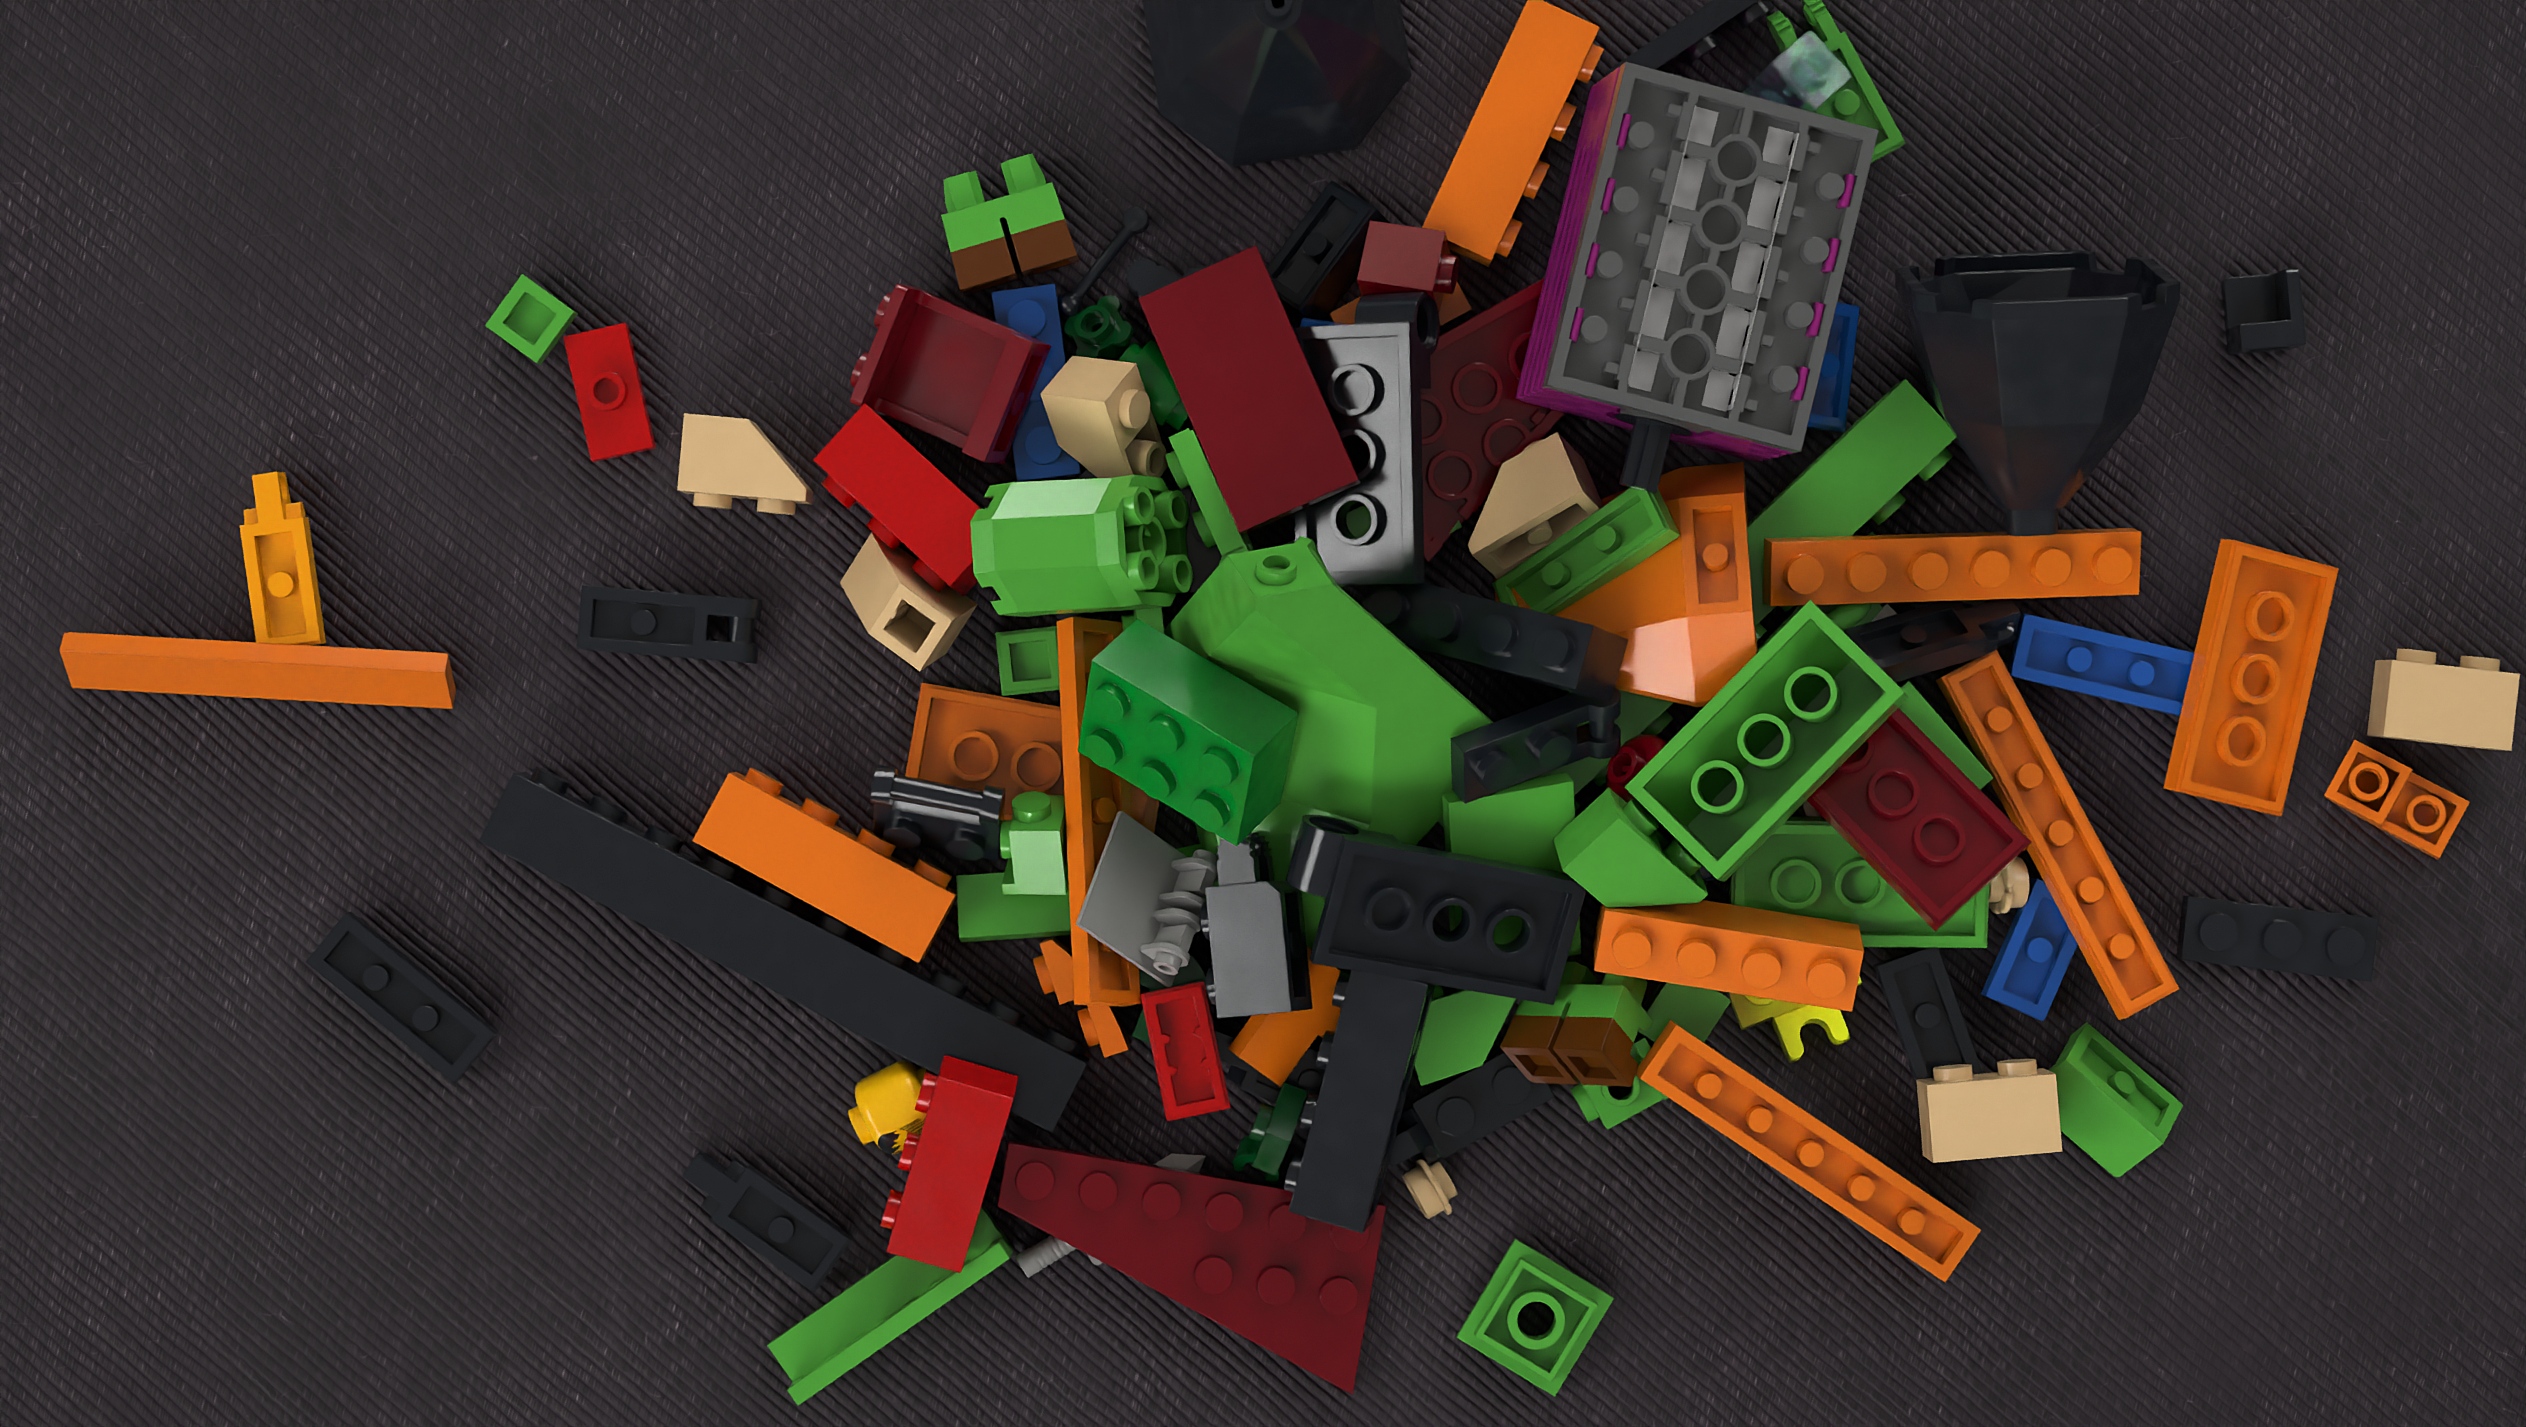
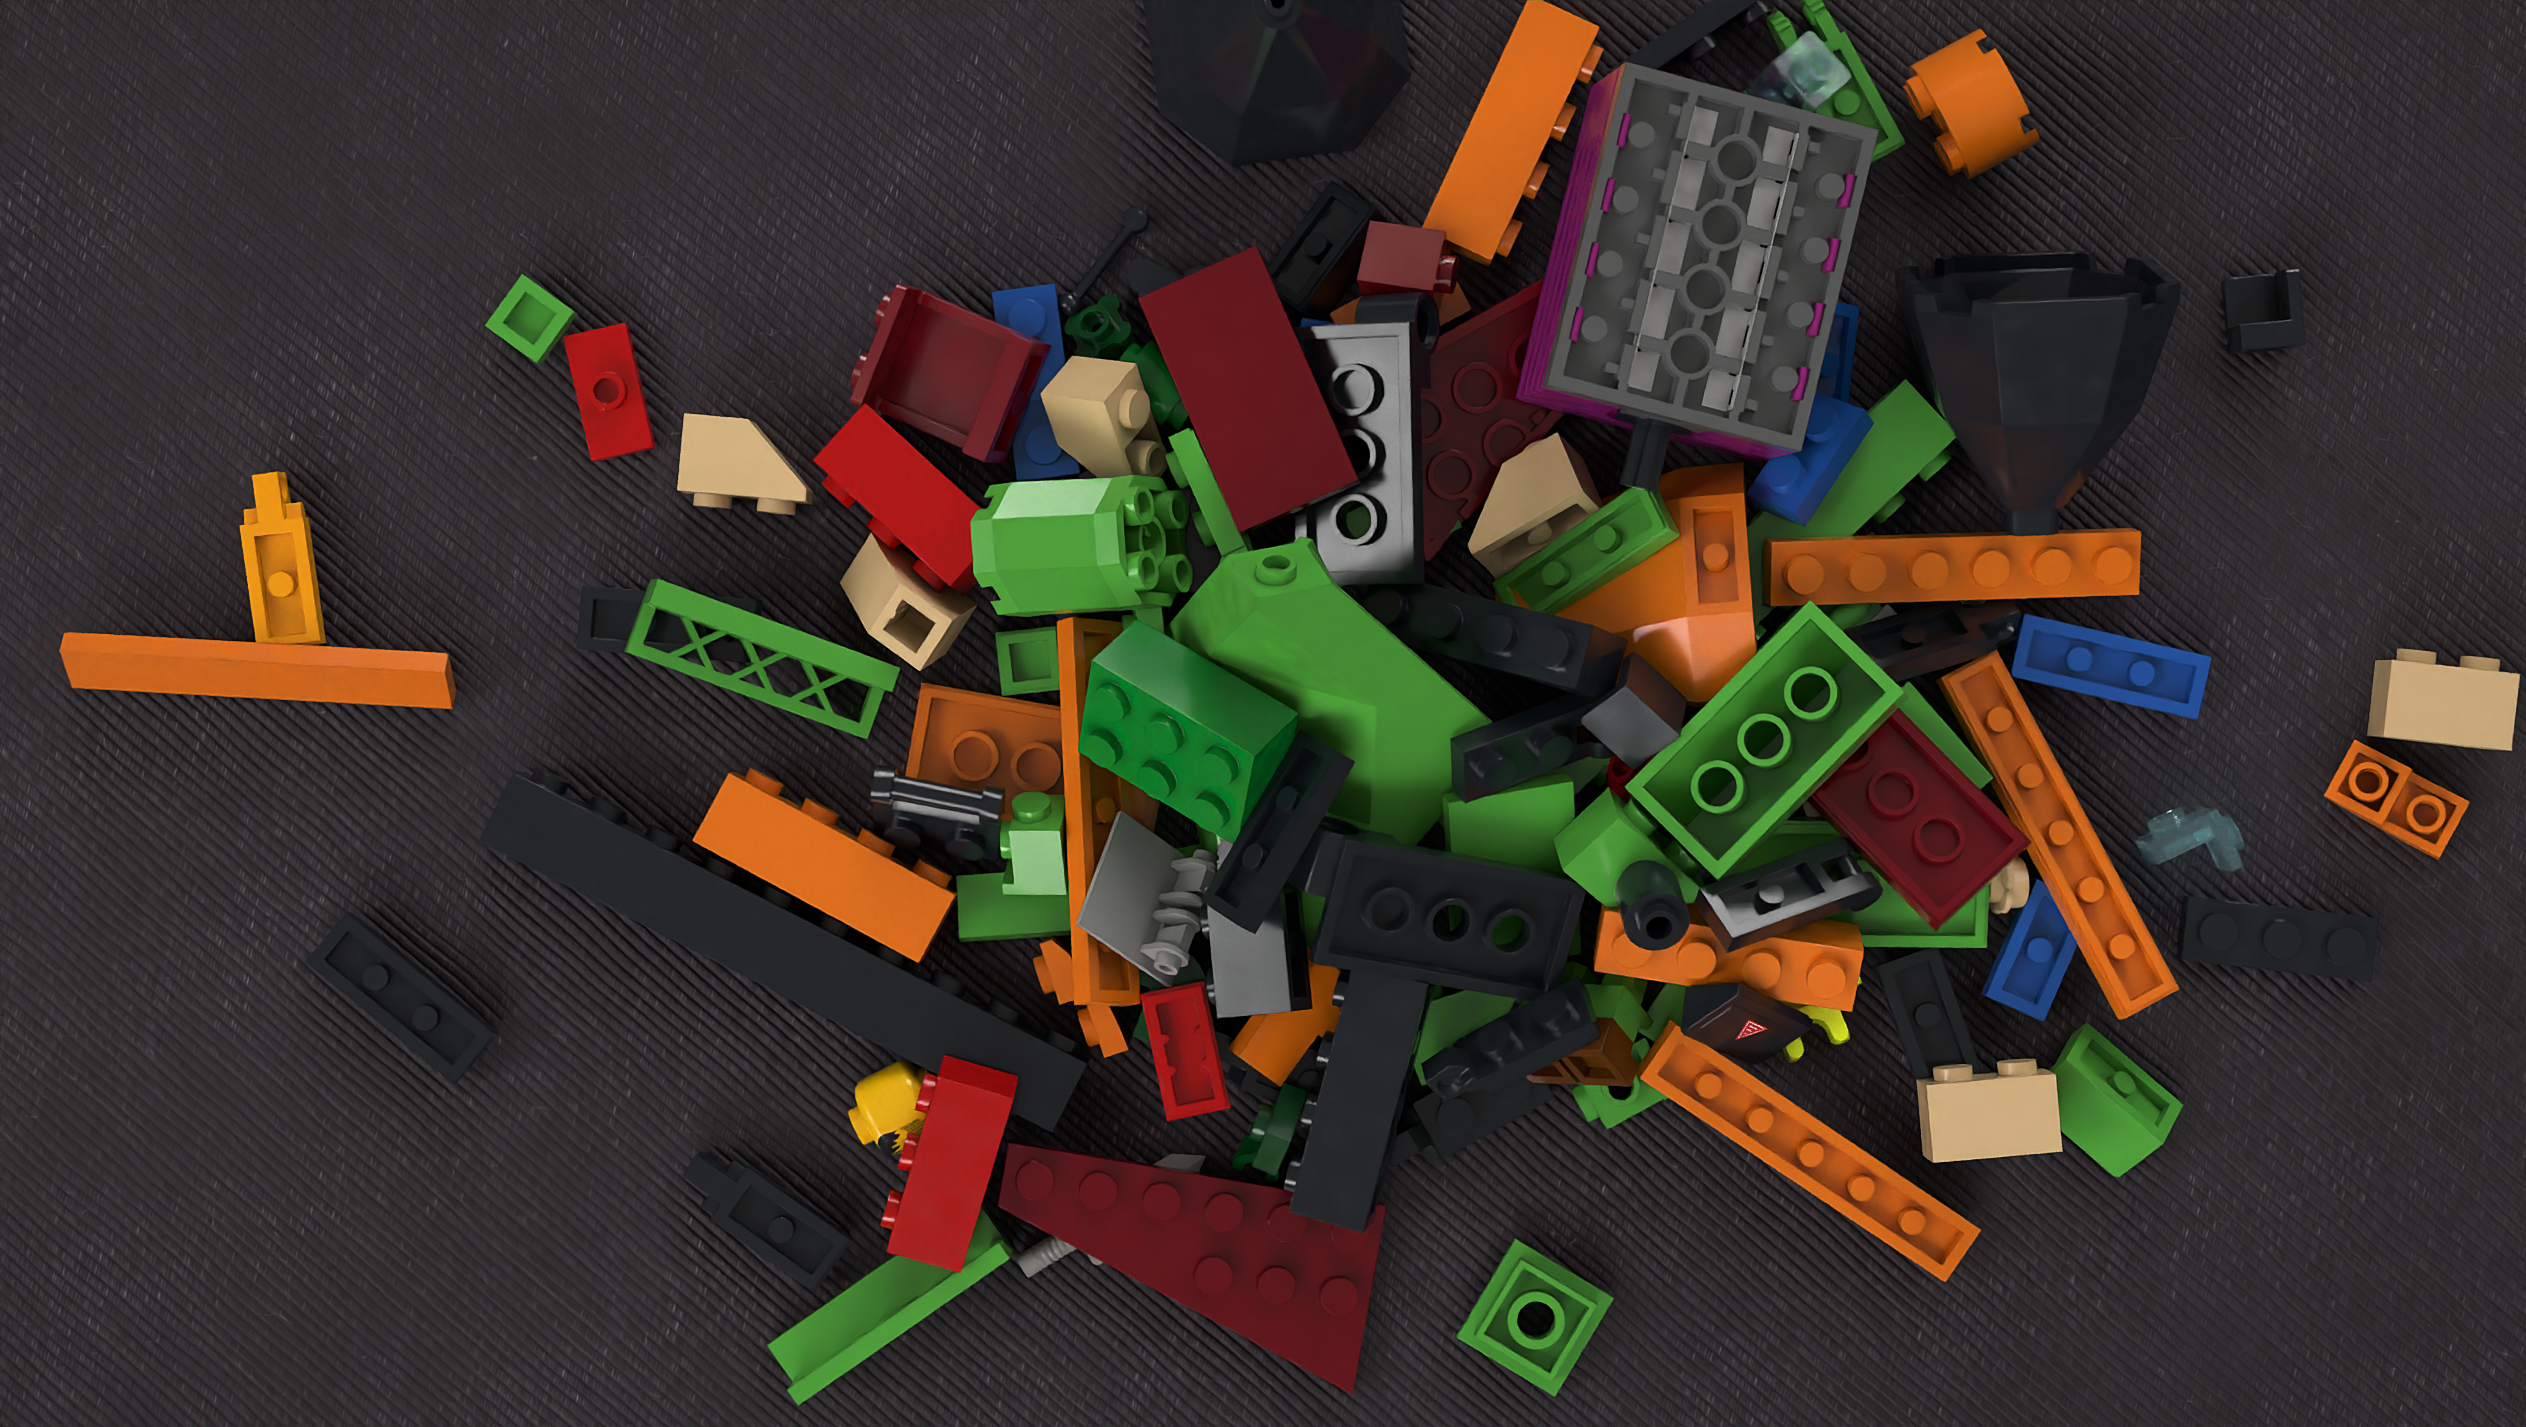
(769, 635): none -> bright green fence
(977, 231): hips -> none
(1277, 831): none -> black plate
(1430, 1188): tan plate -> none
(1515, 1043): none -> black hinge
(1637, 714): none -> black panel
(1651, 905): none -> black brick
(1740, 1021): none -> black slope
(1787, 894): none -> black plate
(1799, 481): none -> blue plate
(1971, 106): none -> orange brick
(2177, 833): none -> clear light blue bracket
(2251, 677): orange tile -> none

